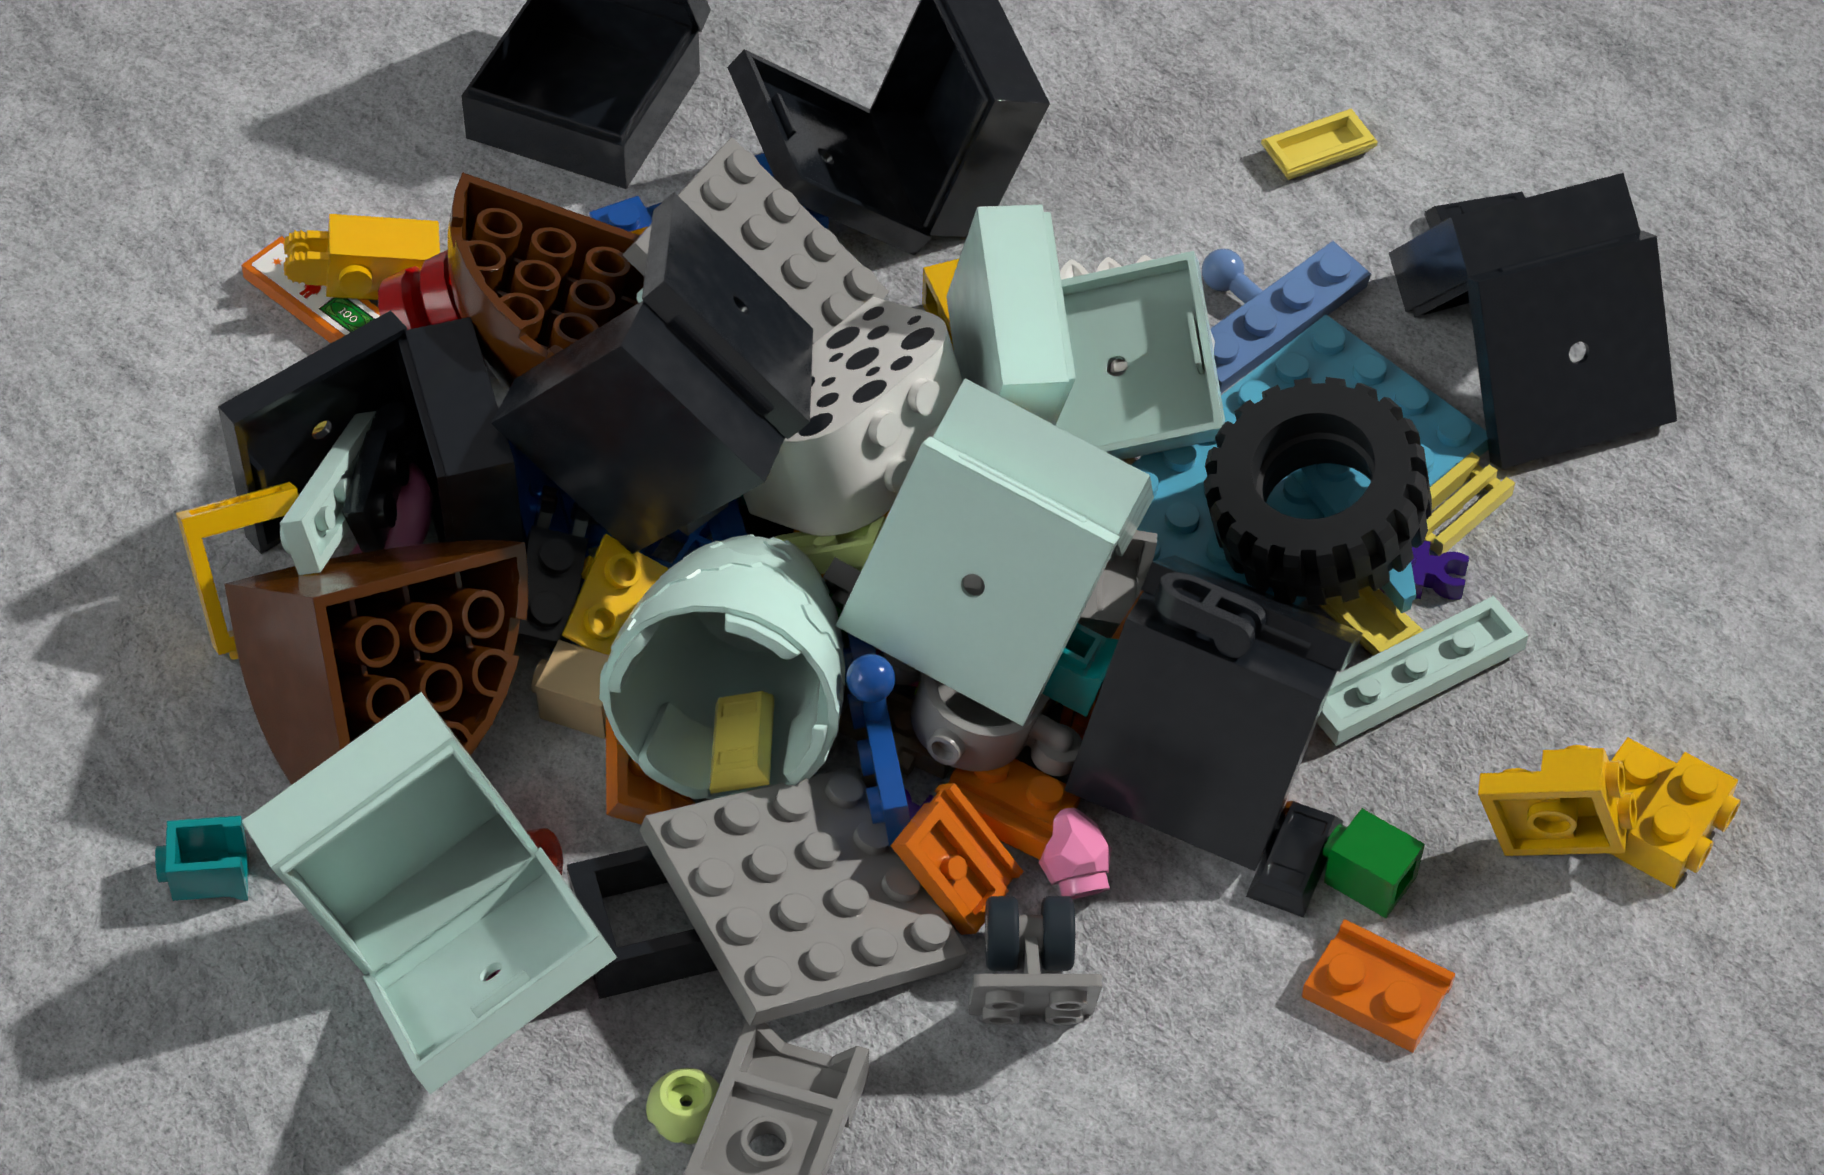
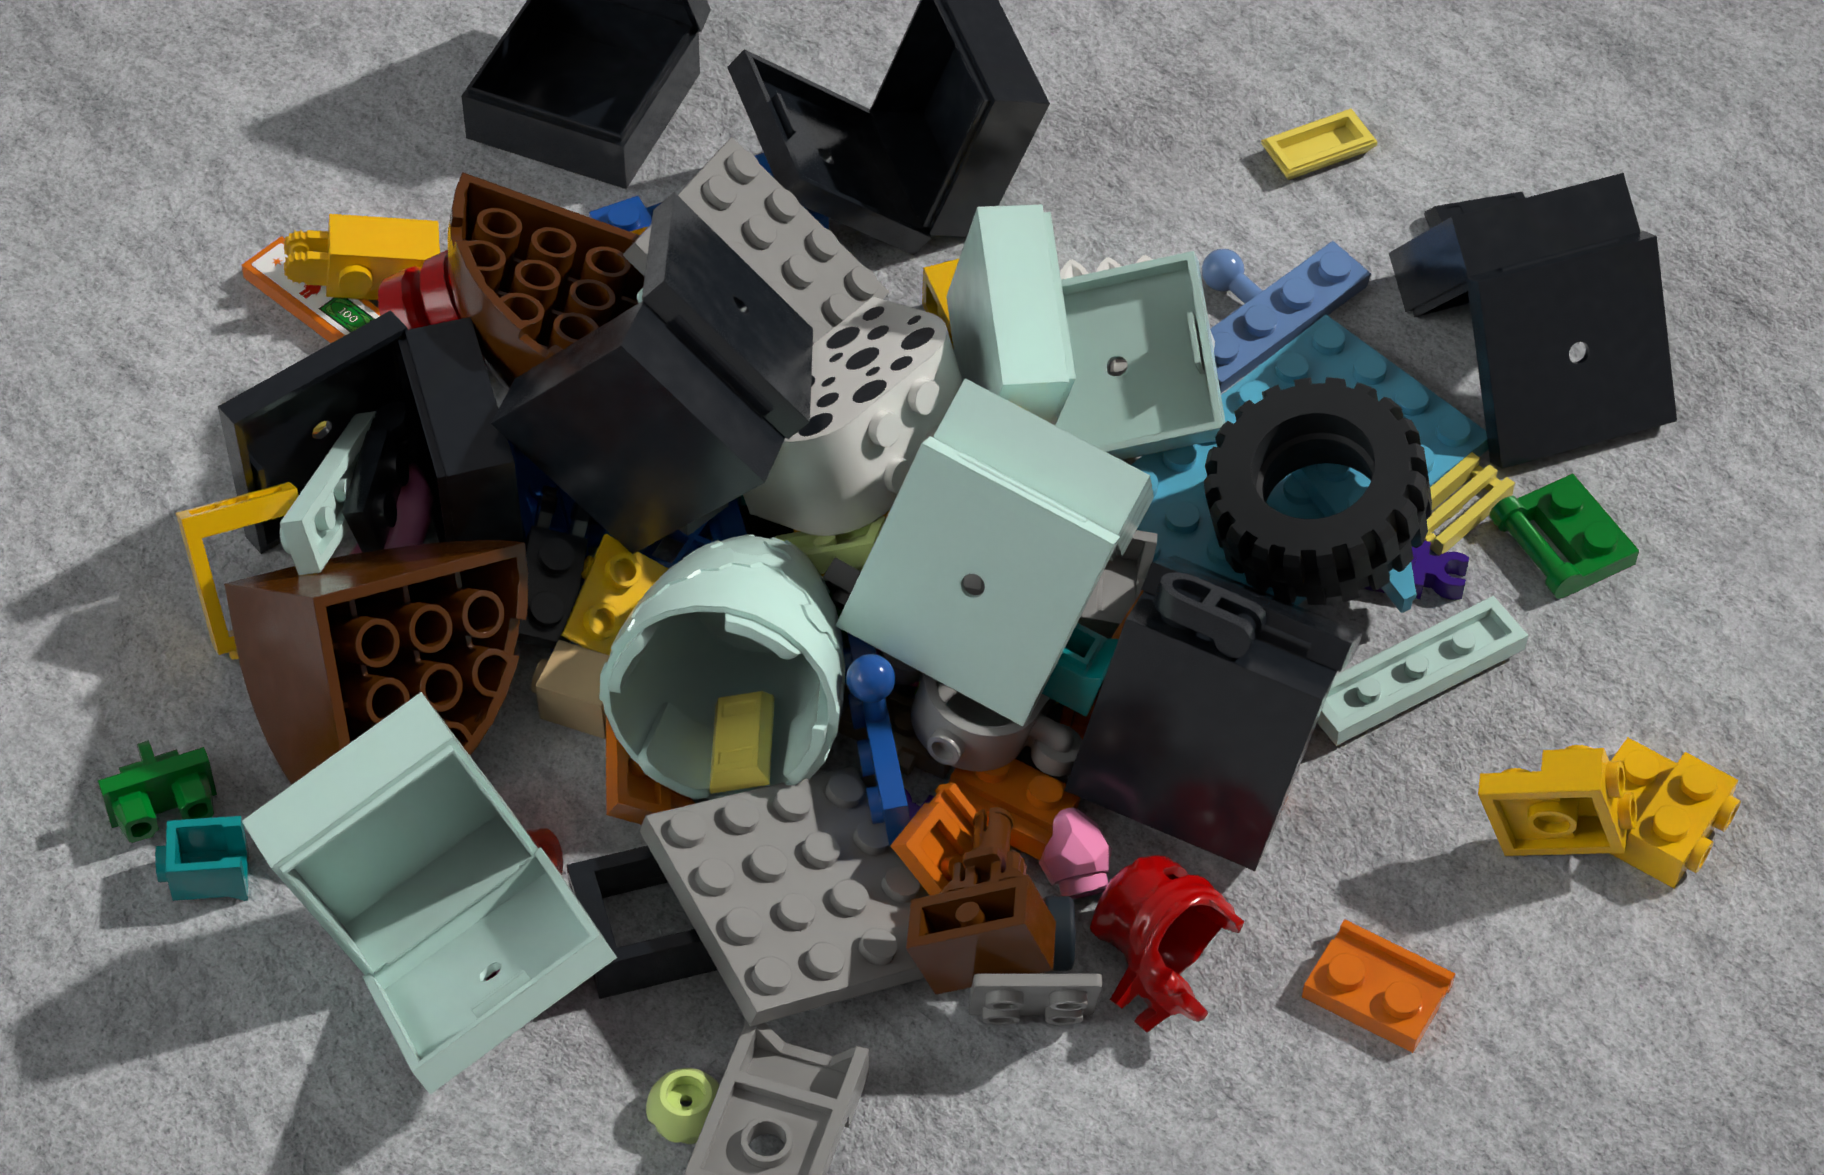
(156, 787): none -> green hips
(984, 917): none -> reddish brown brick
(1162, 927): none -> red piece
(1293, 859): black tile -> none
(1372, 862): green brick -> none
(1375, 617): light yellow tile -> none
(1575, 526): none -> green plate

